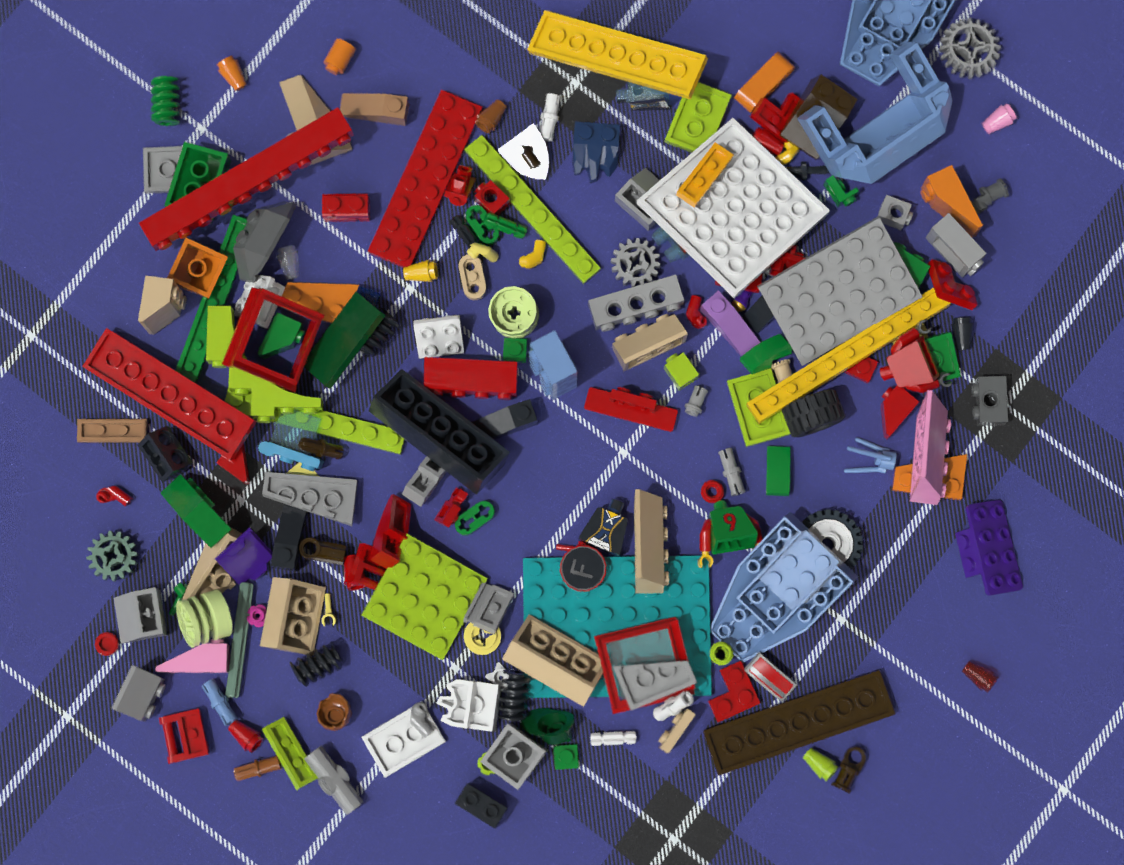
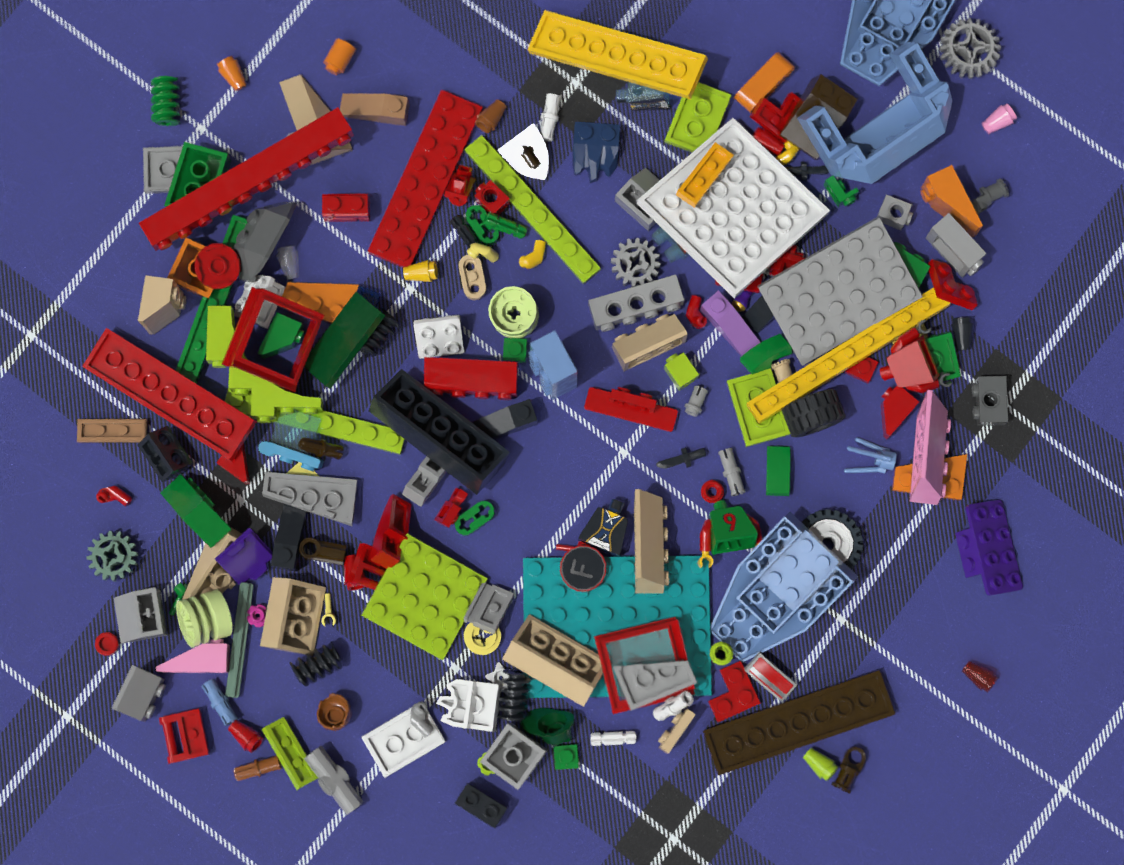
(217, 266): none -> red tile
(685, 458): none -> black piece

